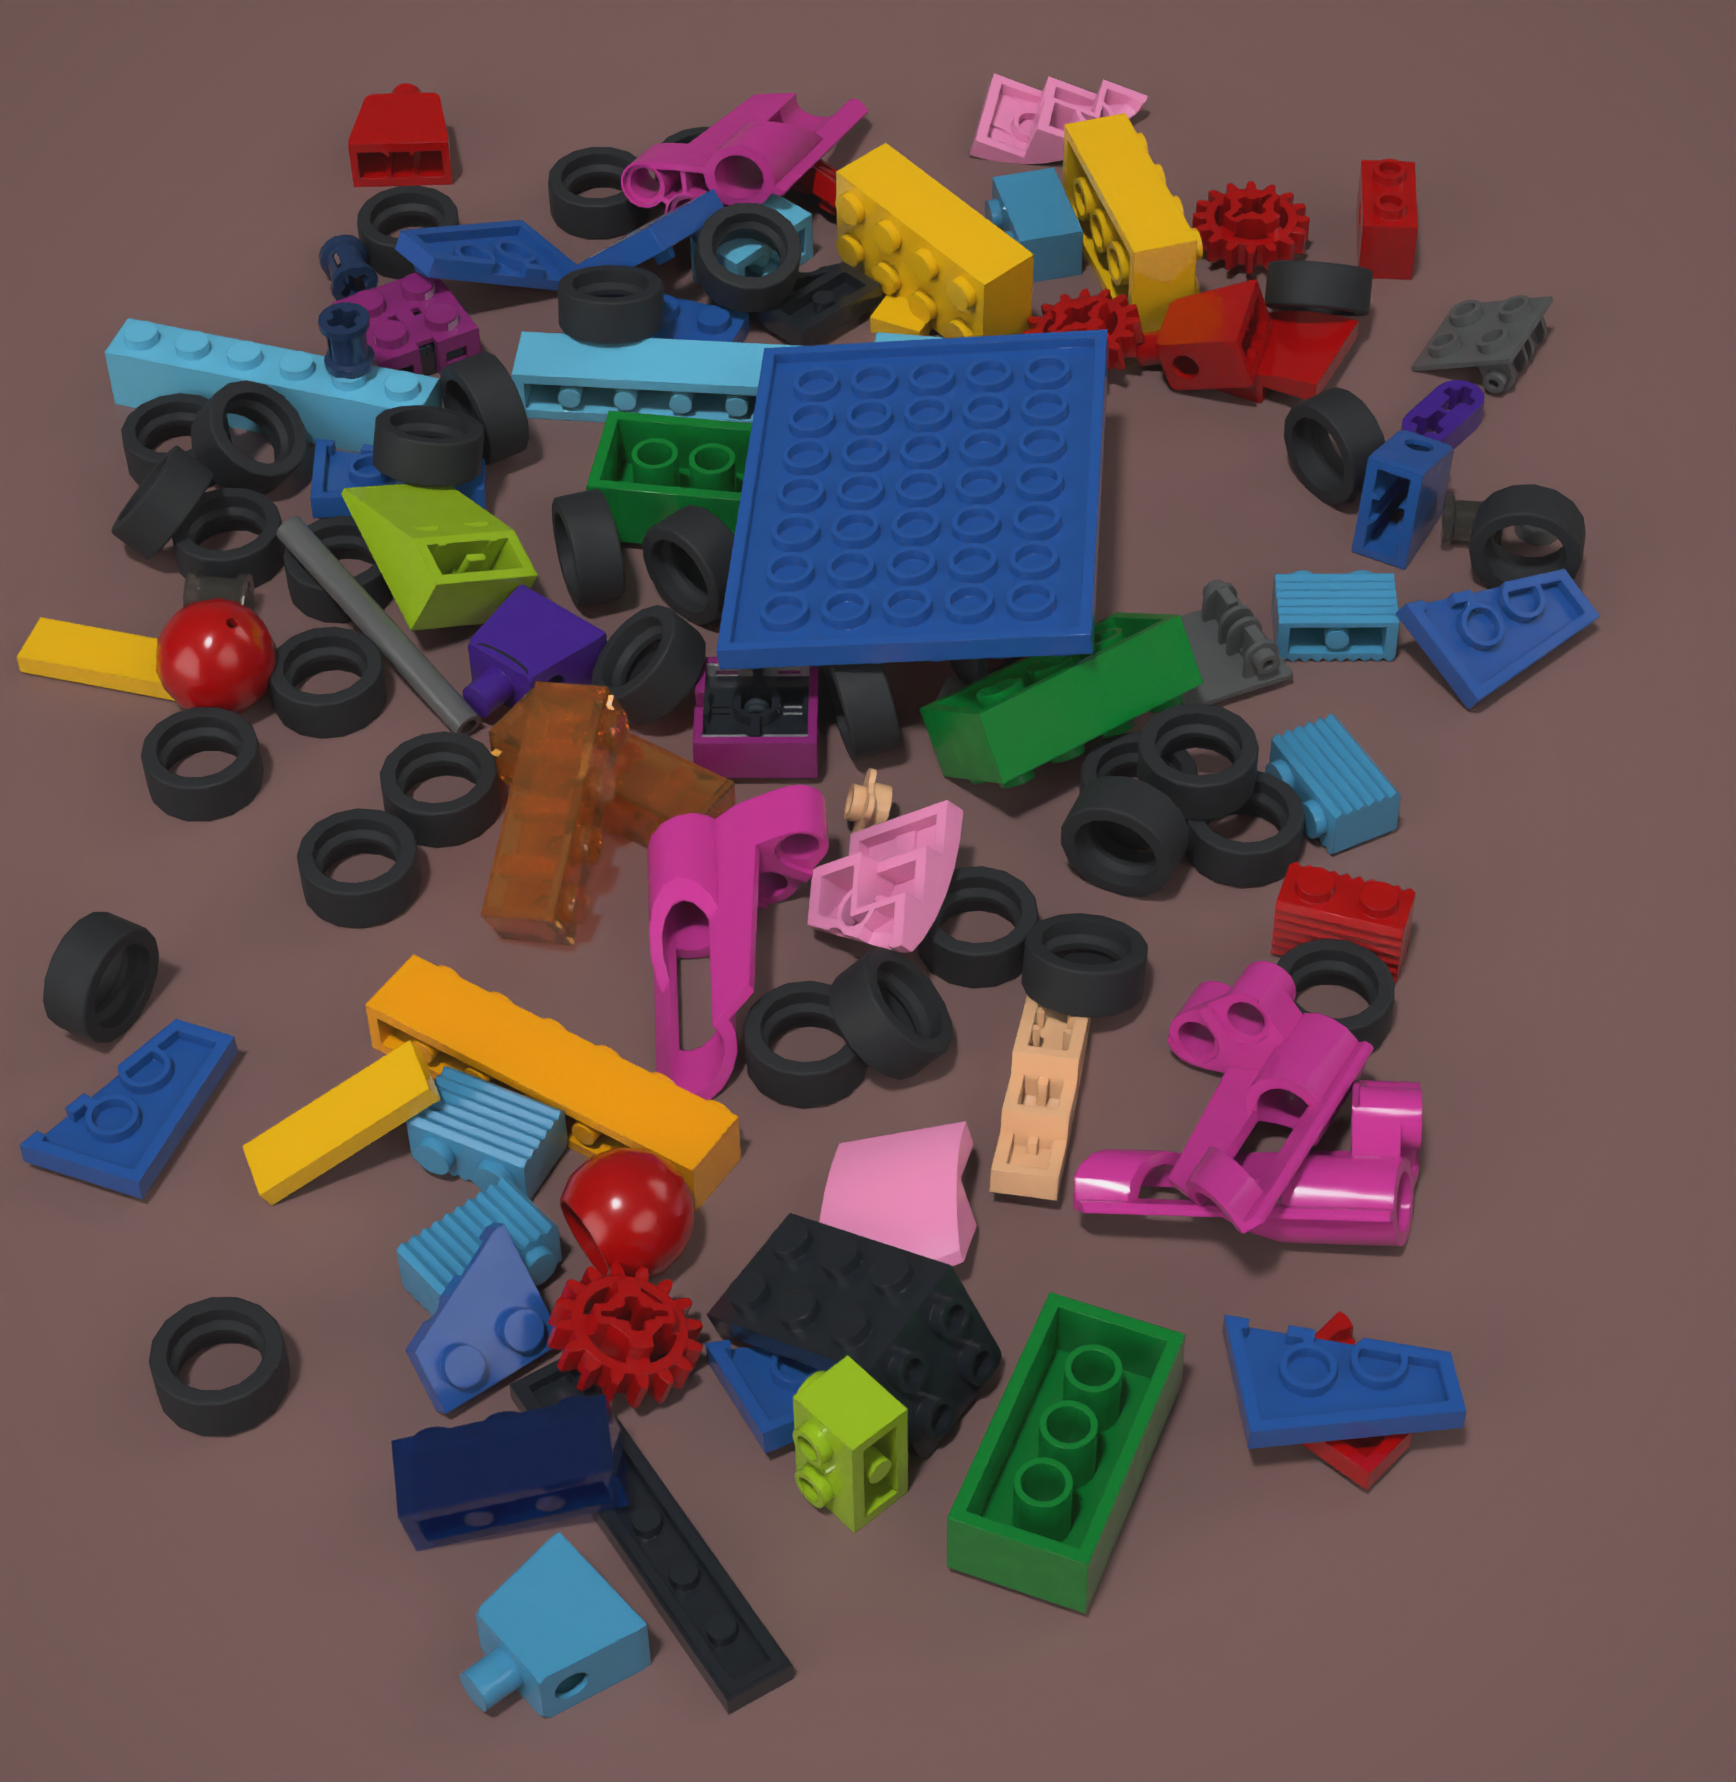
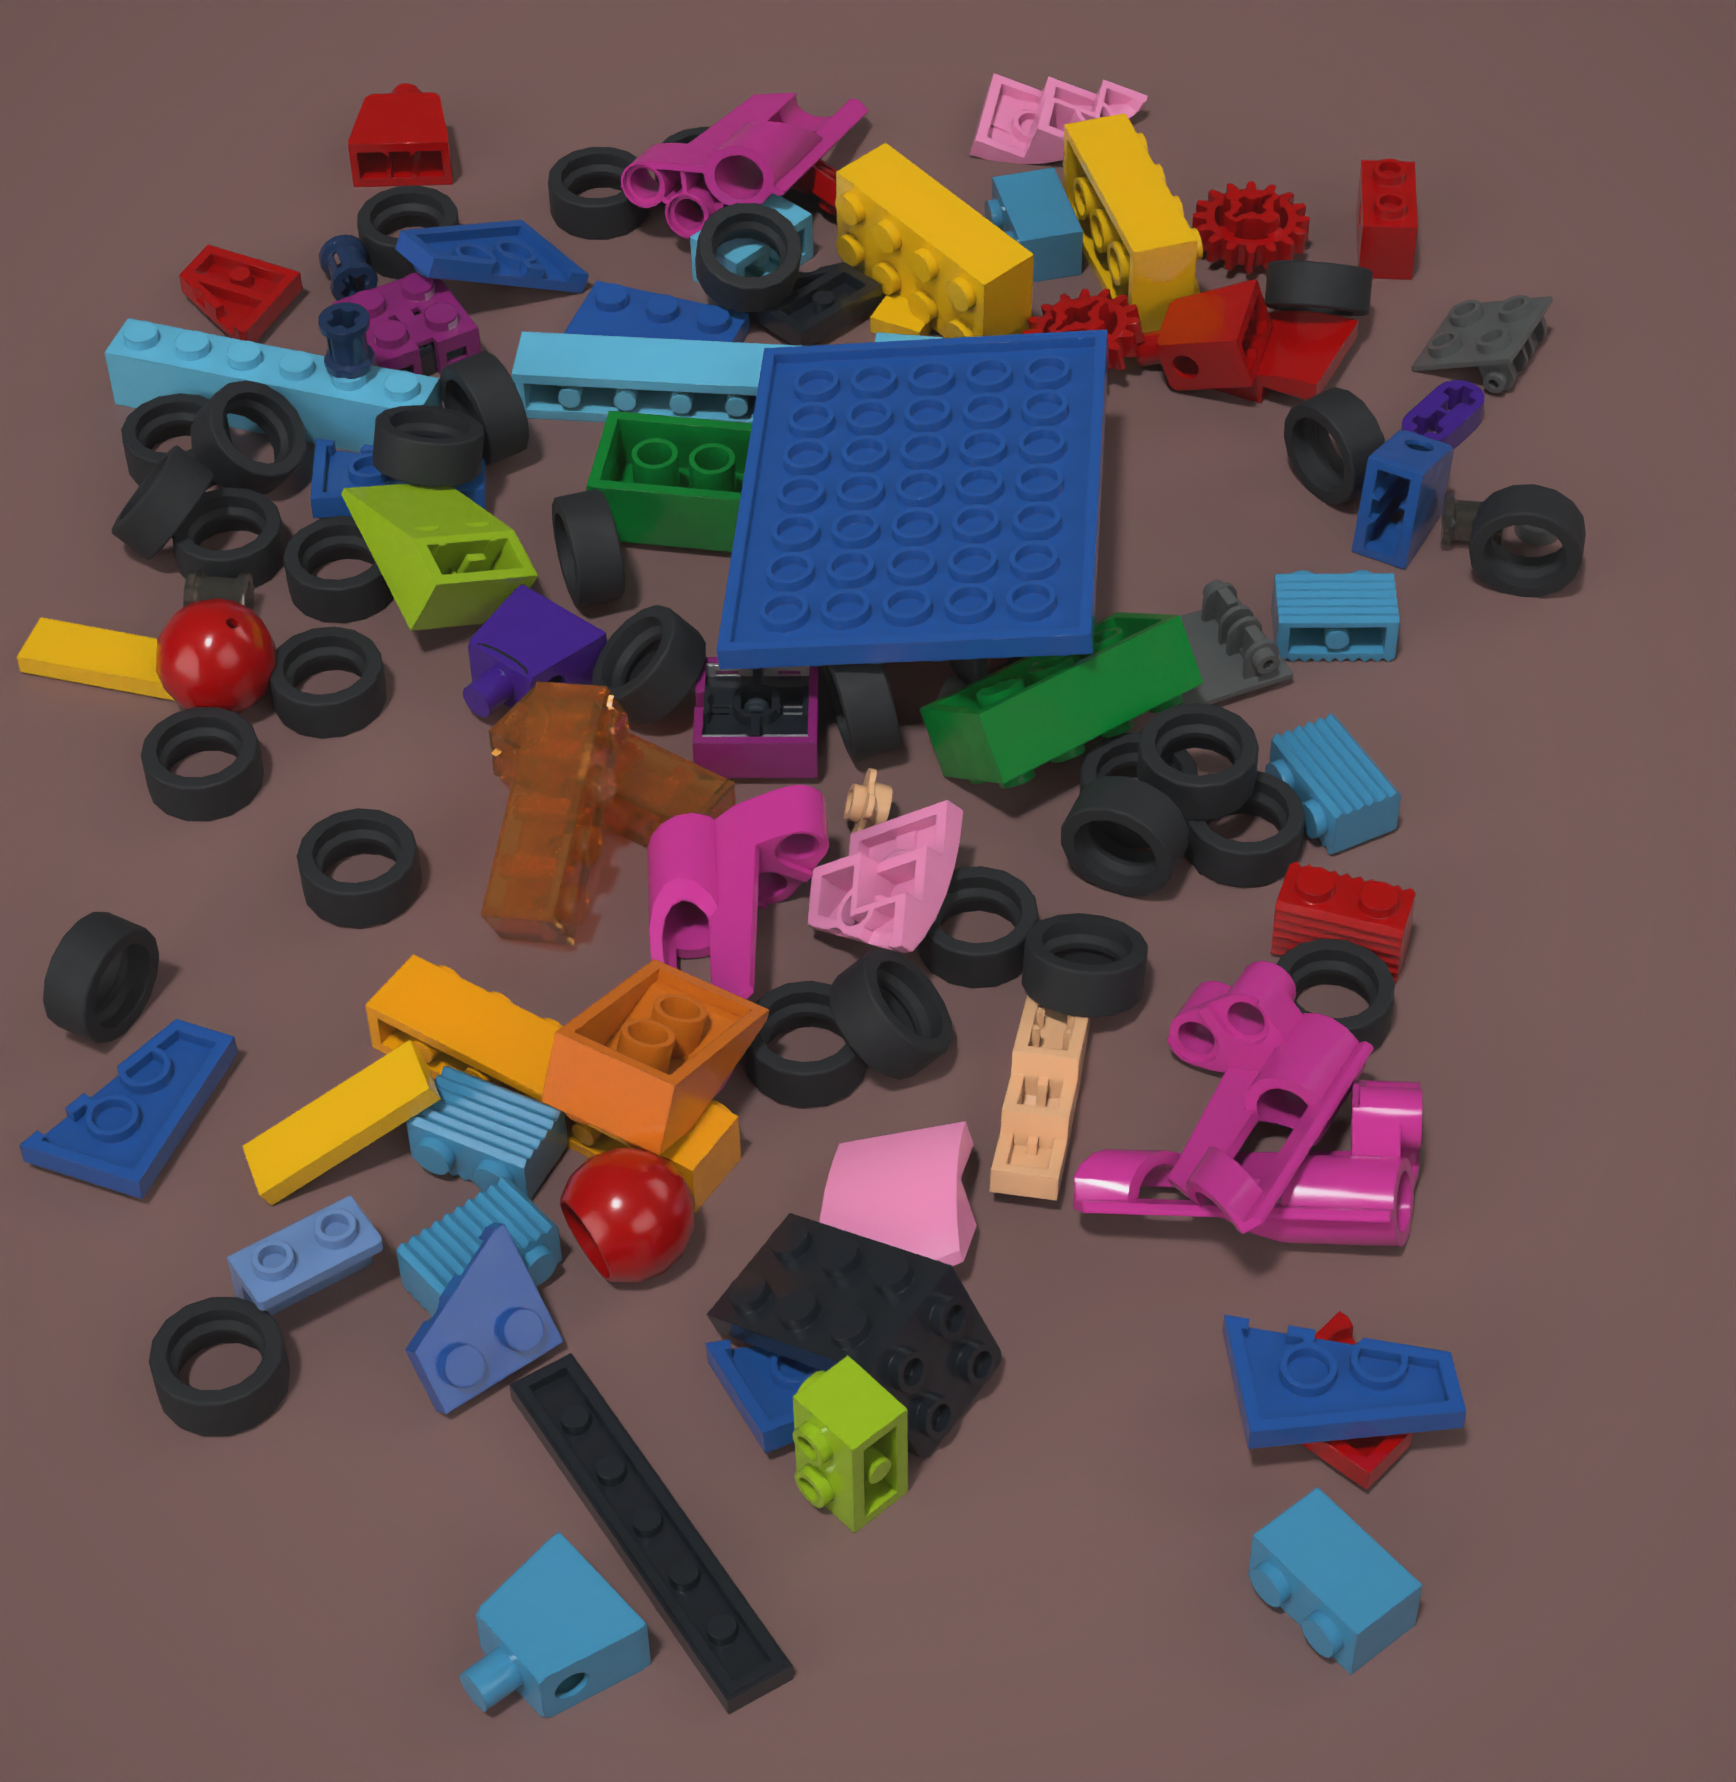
(239, 291): none -> red wing
(305, 1256): none -> medium blue bracket
(378, 626): dark grey piece -> none
(436, 756): black tyre -> none
(509, 1472): clear blue brick -> none
(611, 304): black tyre -> none
(625, 1334): red gear -> none
(650, 1055): none -> orange slope
(658, 236): blue container -> none
(690, 562): black tyre -> none
(1065, 1452): green brick -> none
(1333, 1581): none -> dark azure brick
(1497, 632): blue wing -> none

